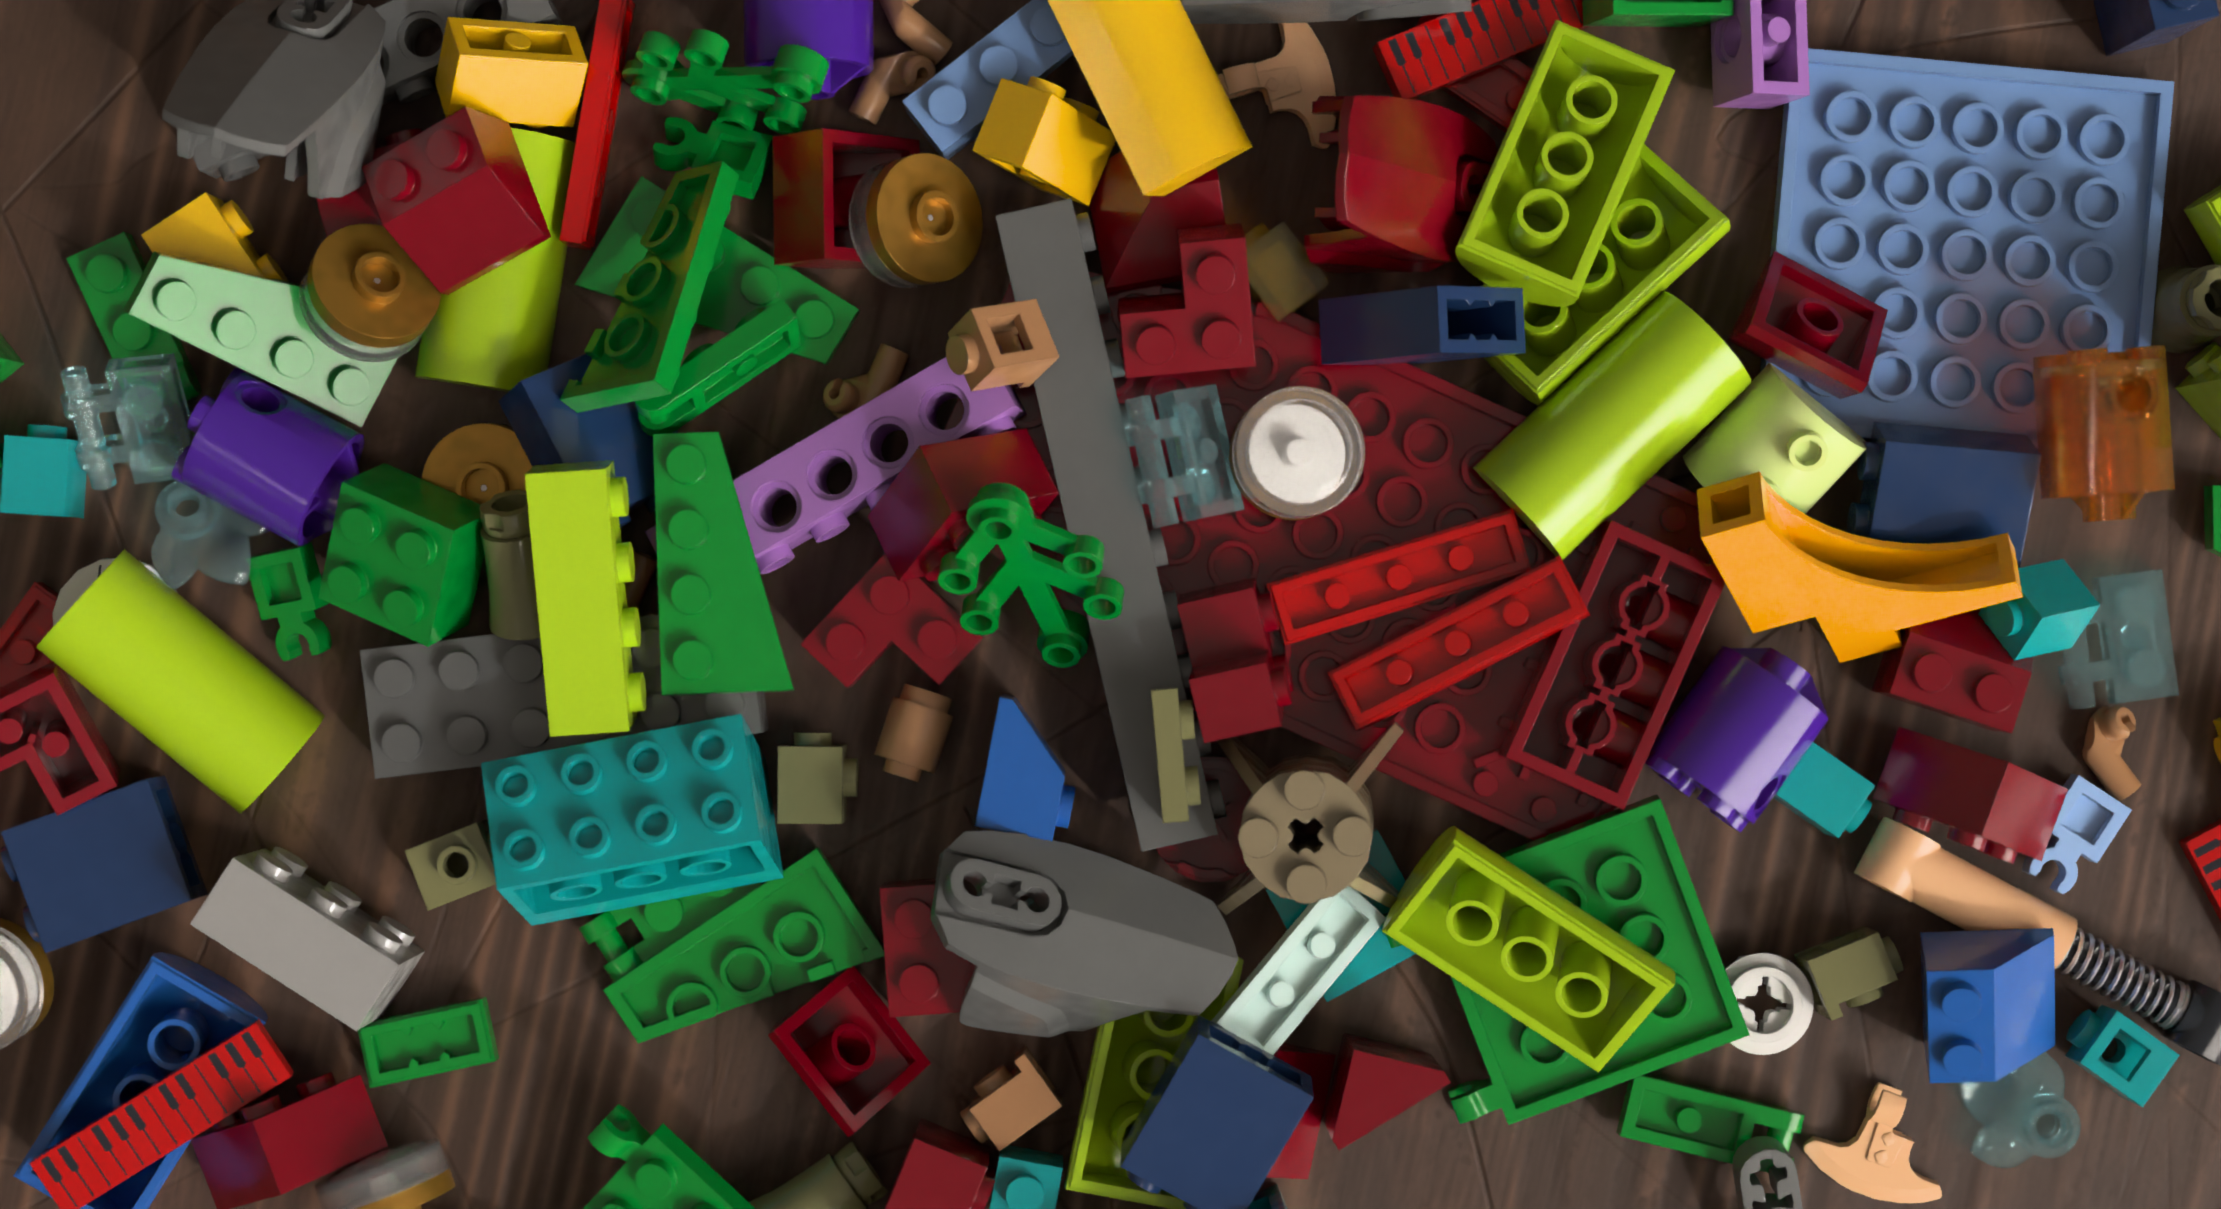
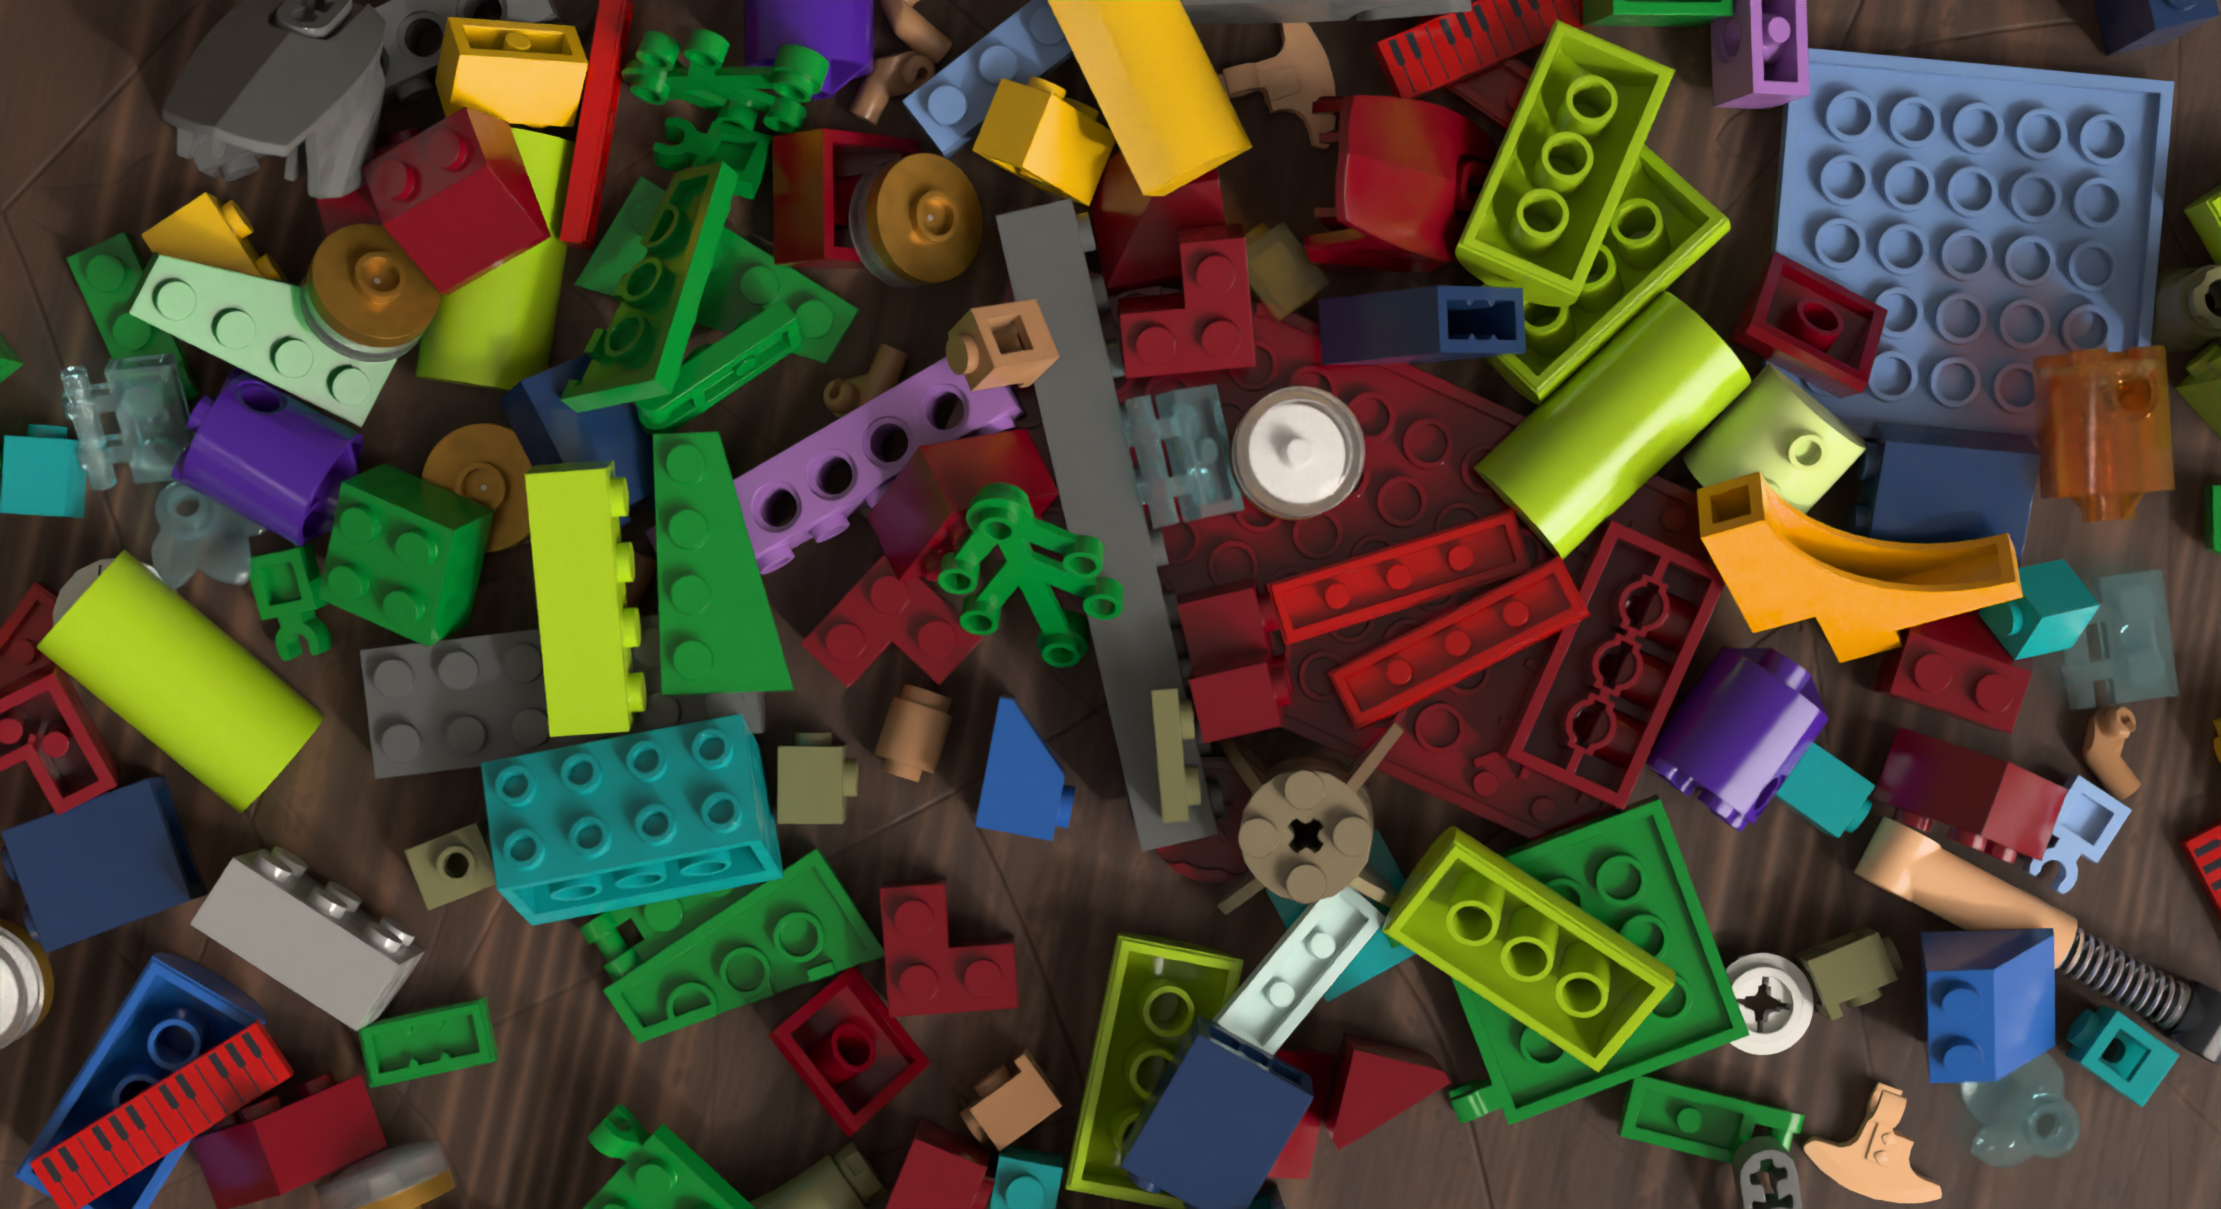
(509, 566): olive plant -> none
(1085, 943): dark grey piece -> none

